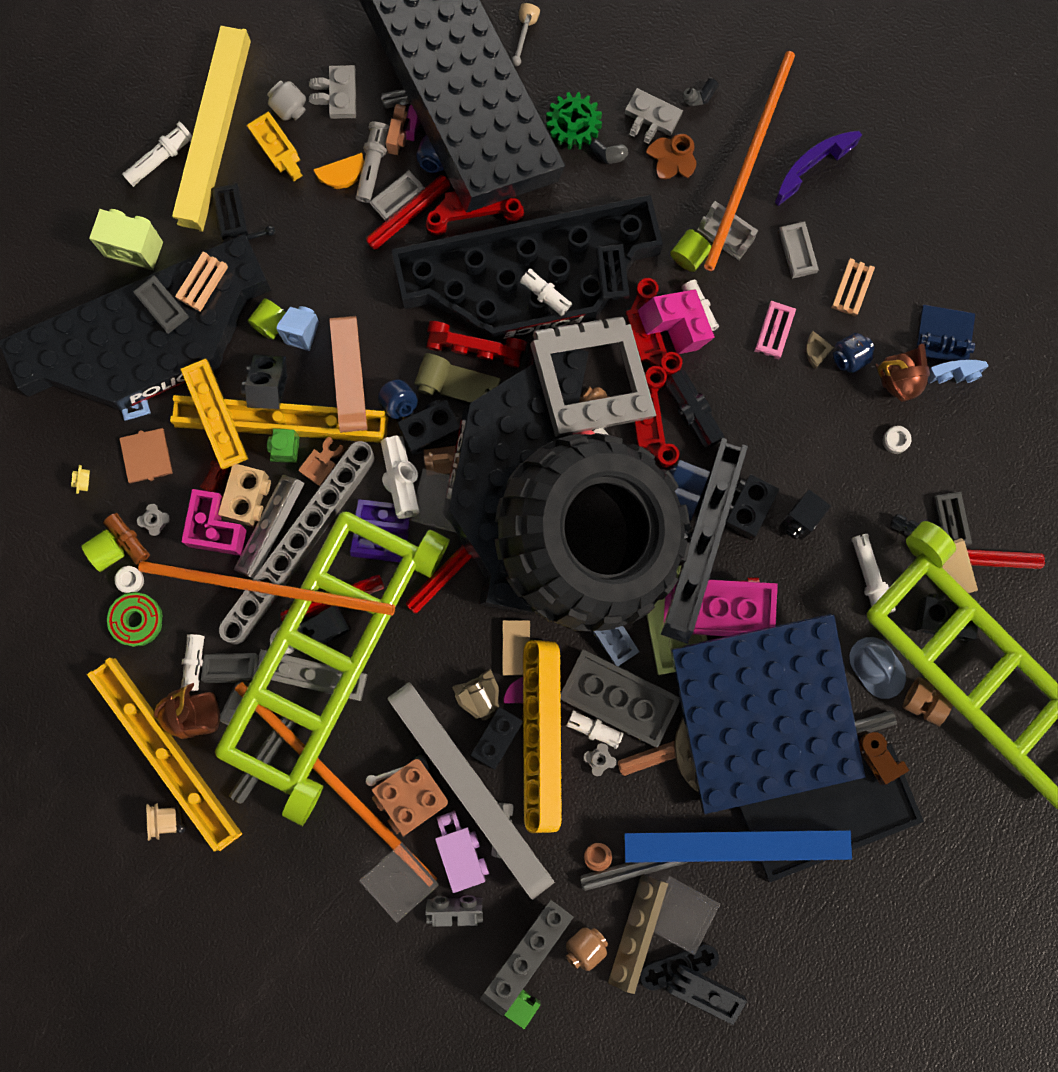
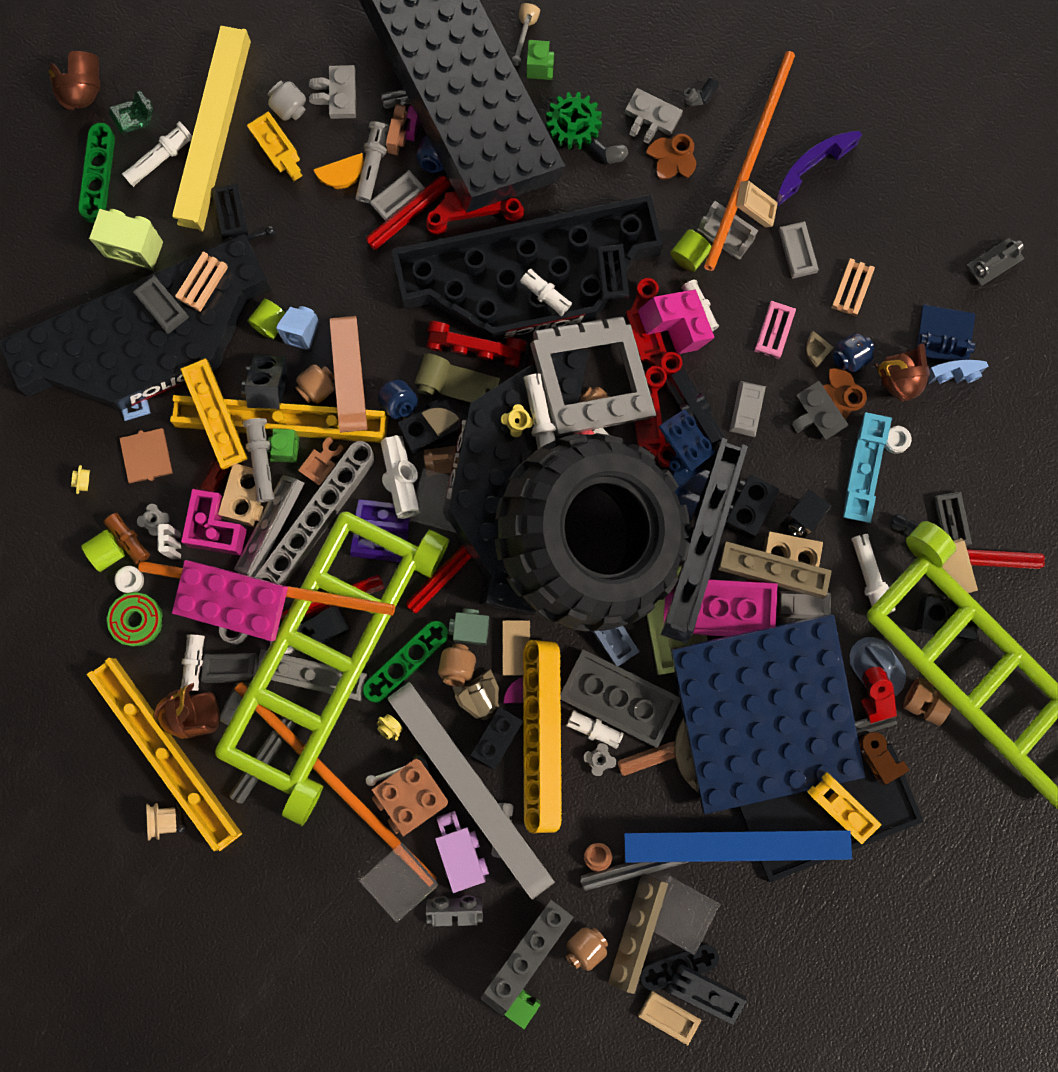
(80, 84): none -> copper helmet
(100, 172): none -> green beam
(132, 114): none -> clear green bracket
(167, 535): none -> white tile
(230, 600): none -> dark pink plate
(258, 447): none -> light grey pin
(315, 384): none -> medium nougat head
(389, 727): none -> light yellow plate
(409, 665): none -> green beam
(440, 419): none -> dark tan tile
(456, 665): none -> medium nougat head
(469, 627): none -> sand green brick
(525, 420): none -> light yellow plate
(539, 60): none -> bright green brick
(543, 428): none -> white pin
(669, 1017): none -> tan tile
(687, 442): none -> dark blue hinge
(747, 409): none -> light grey tile
(756, 204): none -> tan tile
(774, 569): none -> dark tan plate
(793, 546): none -> tan brick
(801, 606): none -> light grey tile
(820, 411): none -> dark grey plate
(840, 387): none -> dark orange plate
(845, 808): none -> yellow plate
(865, 467): none -> medium azure slope
(881, 697): none -> red leg
(996, 261): none -> dark grey hinge

